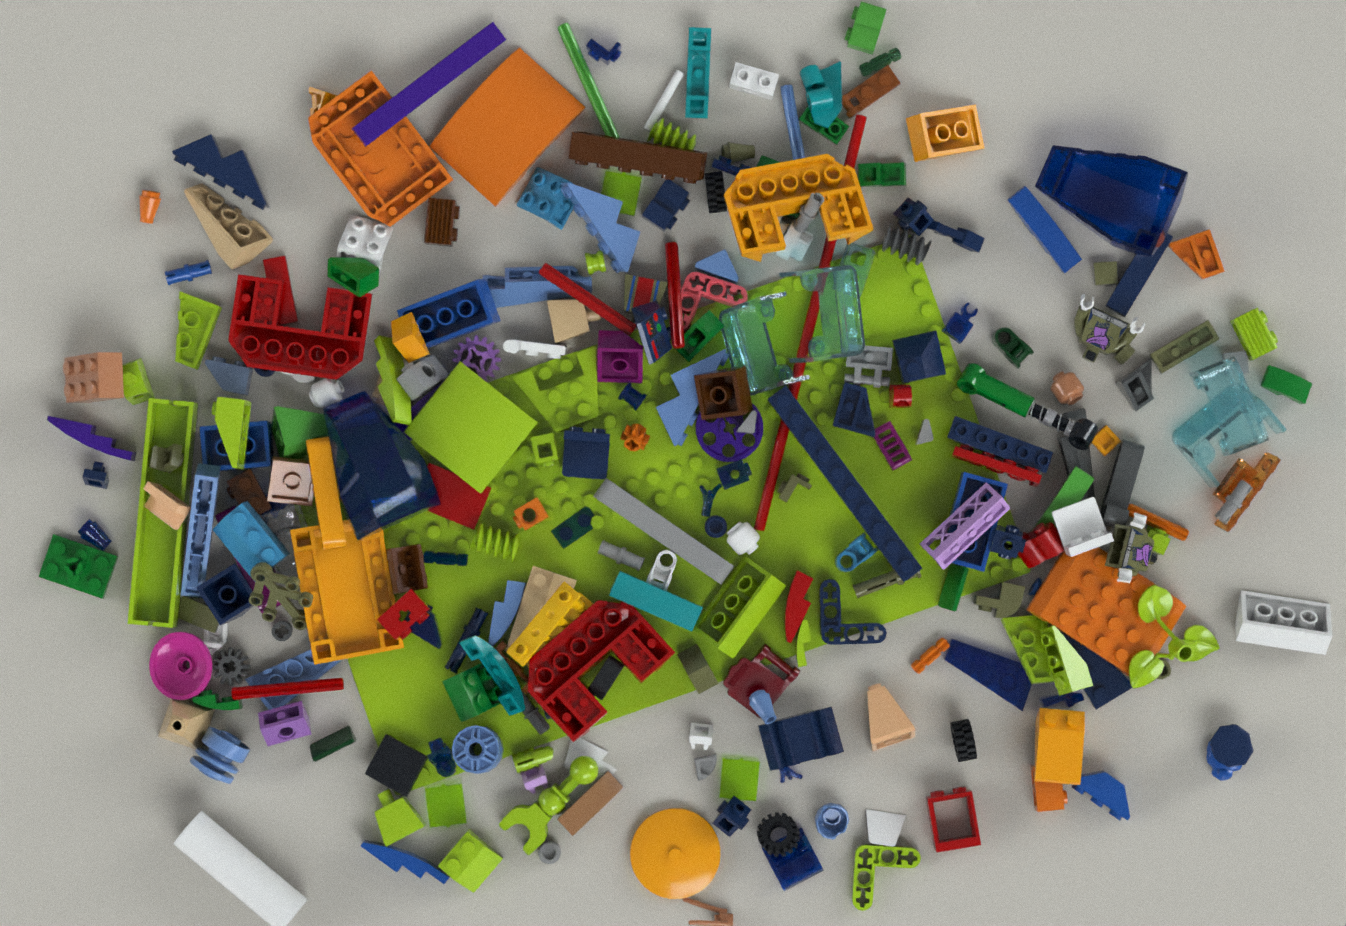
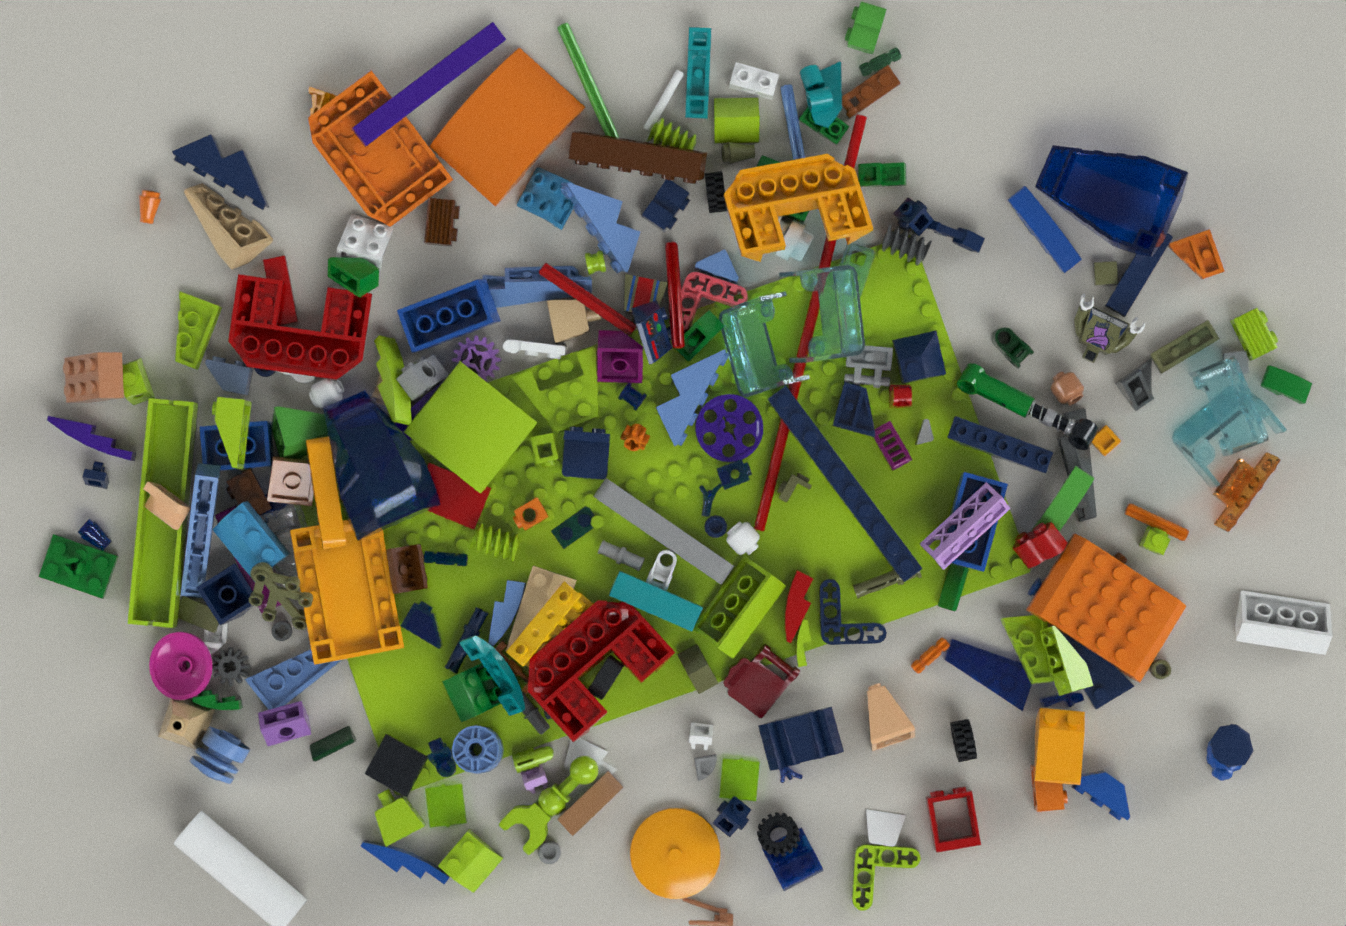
(166, 458): olive bracket -> none
(188, 272): blue pin -> none
(287, 688): red axle -> none
(408, 338): light orange slope -> none
(408, 602): red brick -> none
(598, 52): clear blue bracket -> none
(622, 188): clear neon green piece -> none
(723, 393): reddish brown slope -> none
(724, 164): clear blue plate -> none
(736, 120): none -> lime slope
(748, 425): light grey slope -> none
(762, 705): medium blue cone -> none
(808, 212): light grey pin -> none
(831, 820): medium blue hair -> none
(856, 553): dark azure piece -> none
(944, 133): light orange slope -> none
(959, 324): clear blue plate -> none
(966, 454): red wing -> none
(1004, 534): dark blue brick -> none
(1008, 600): olive brick -> none
(1081, 527): white bracket -> none
(1121, 483): dark grey beam -> none
(1124, 354): olive axle -> none
(1131, 549): torso -> none
(1197, 640): lime plant -> none
(1233, 501): light grey pin -> none

